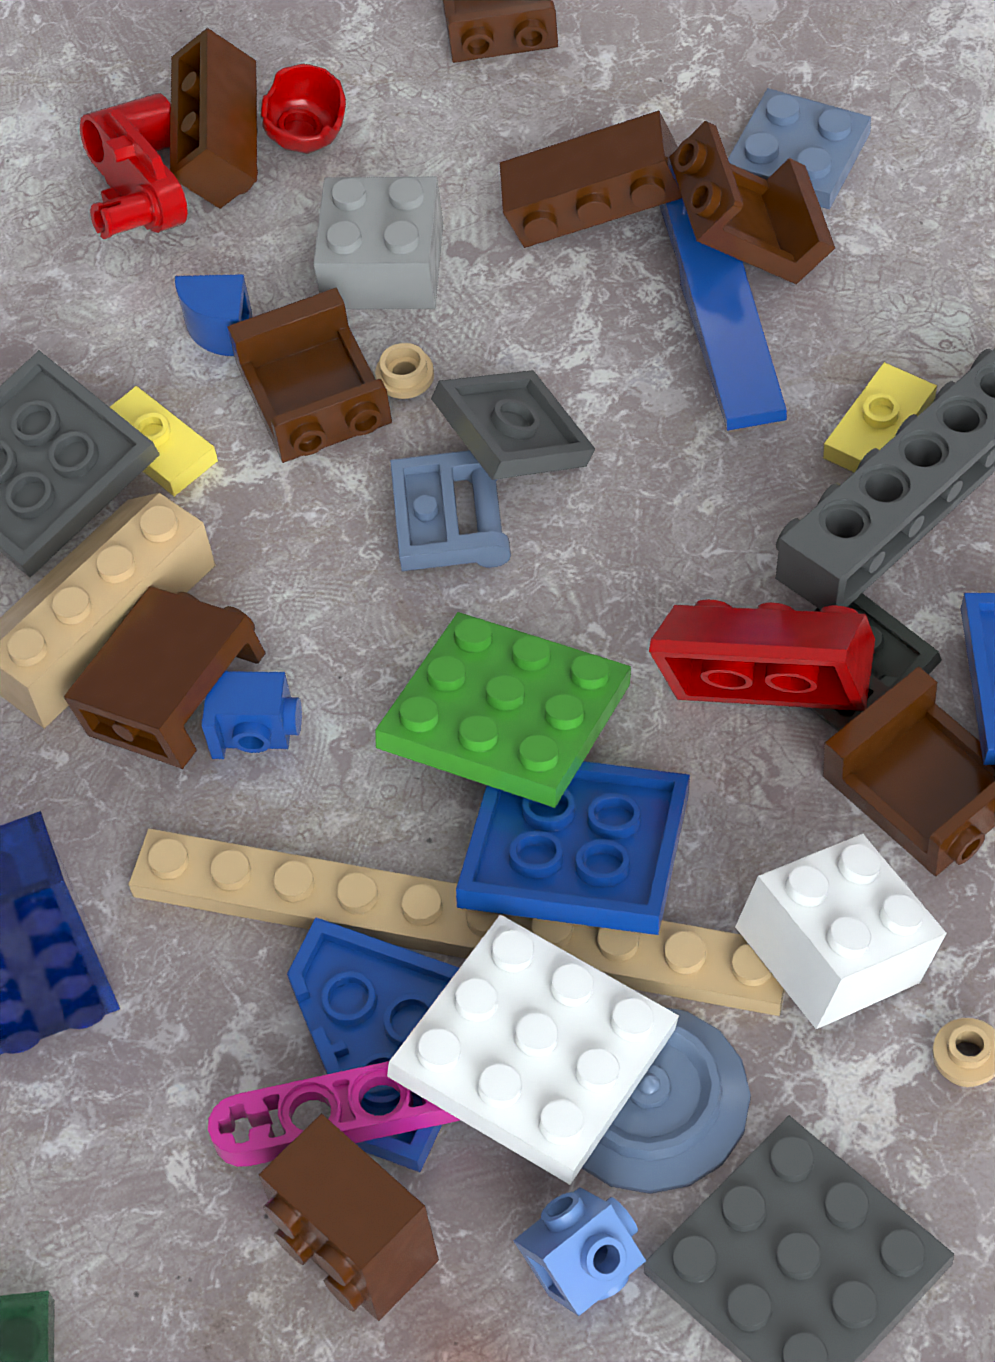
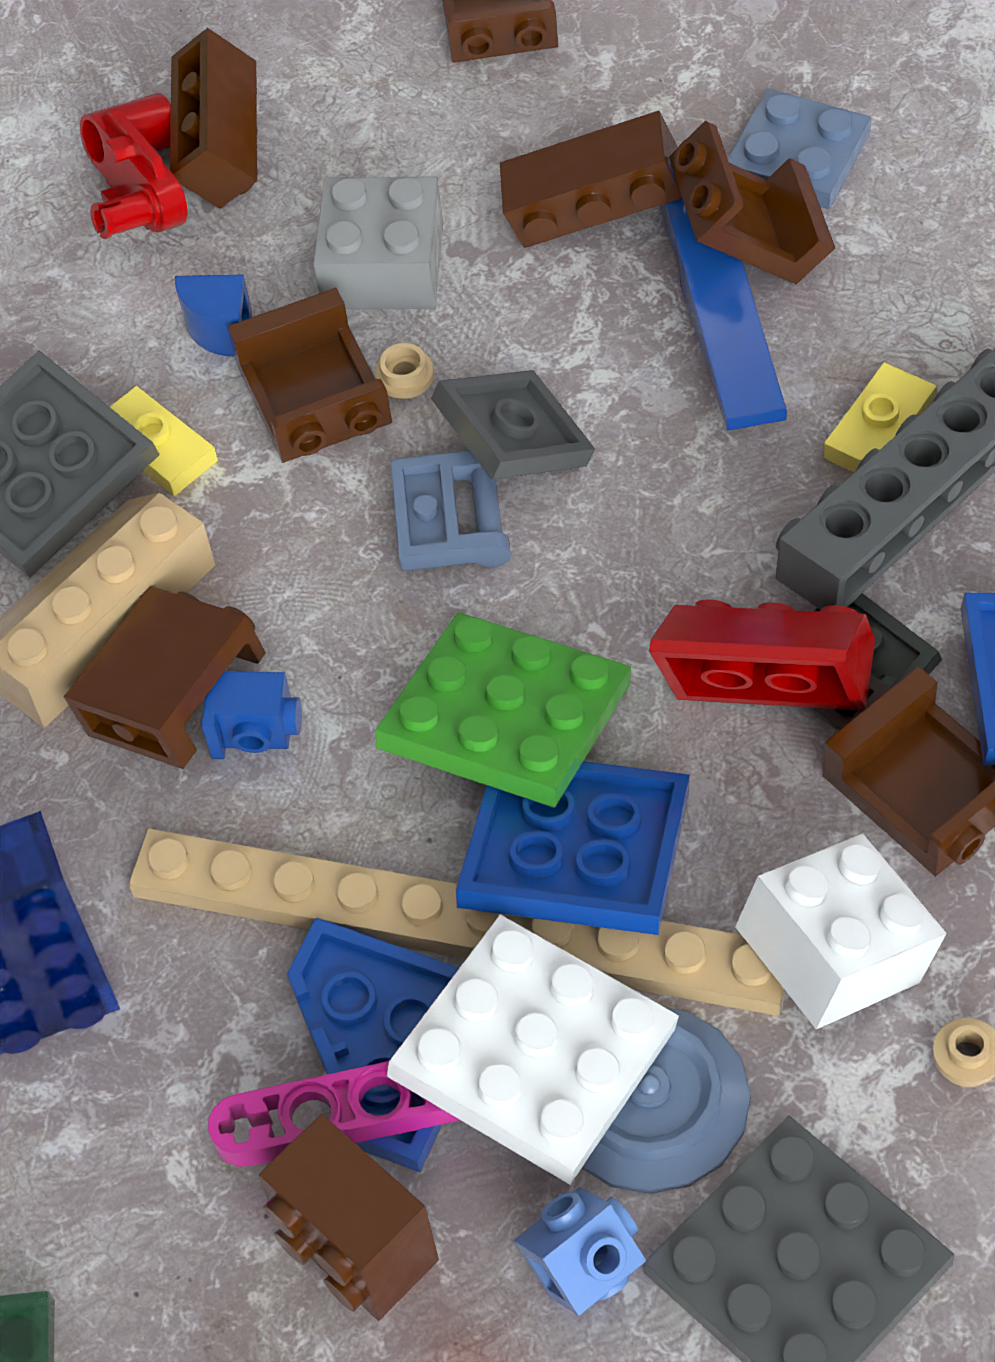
(303, 108): red hair -> none

